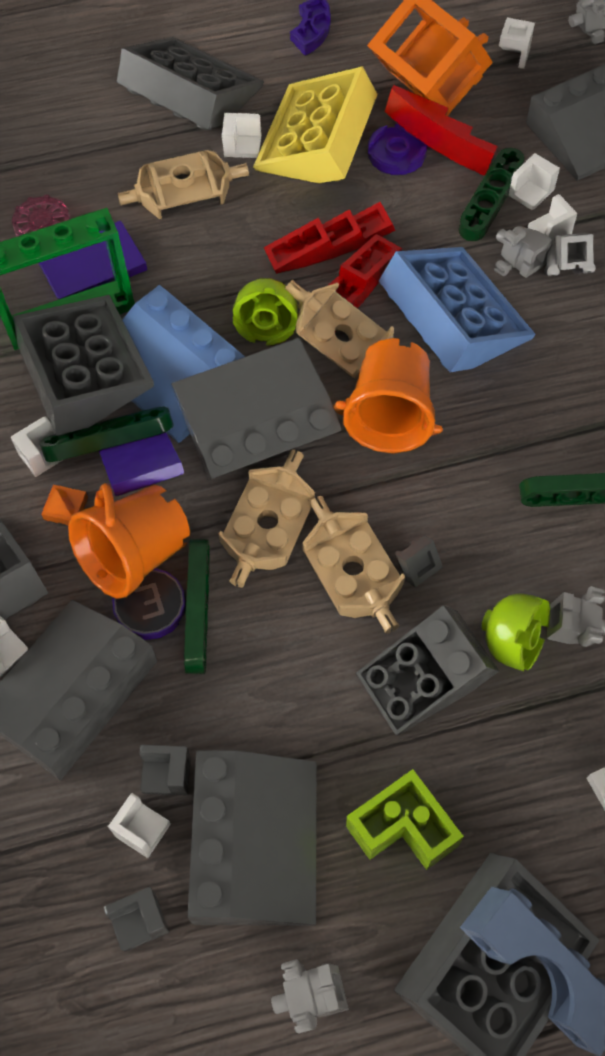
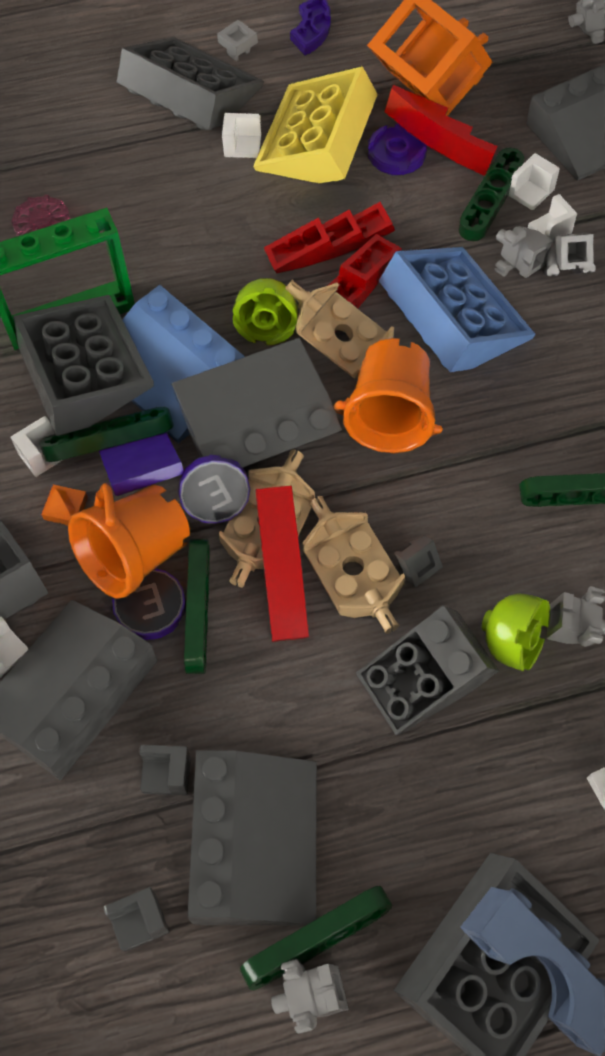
(90, 266): dark purple tile -> none
(138, 826): white panel -> none
(160, 189): tan plate -> none
(214, 489): none -> tile
(237, 39): none -> light grey tile
(282, 563): none -> red slope
(316, 937): none -> dark green beam
(408, 812): lime brick -> none
(517, 38): white panel -> none

